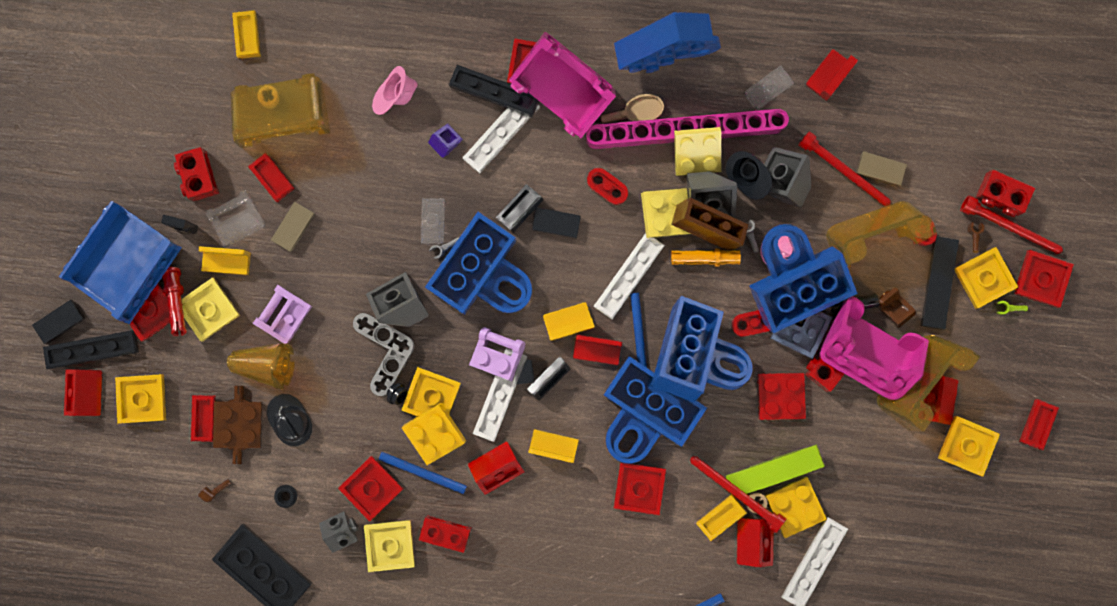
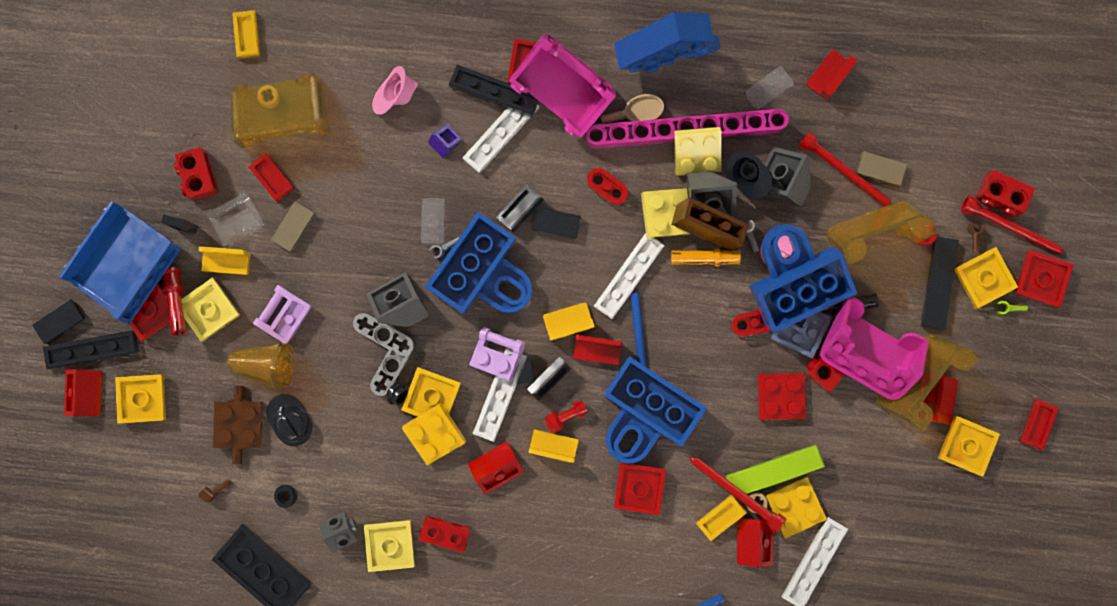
(202, 418): red tile -> none
(370, 488): red plate -> none
(421, 472): blue bar -> none
(555, 422): none -> red bar
(694, 353): blue brick -> none
(896, 307): reddish brown bracket -> none

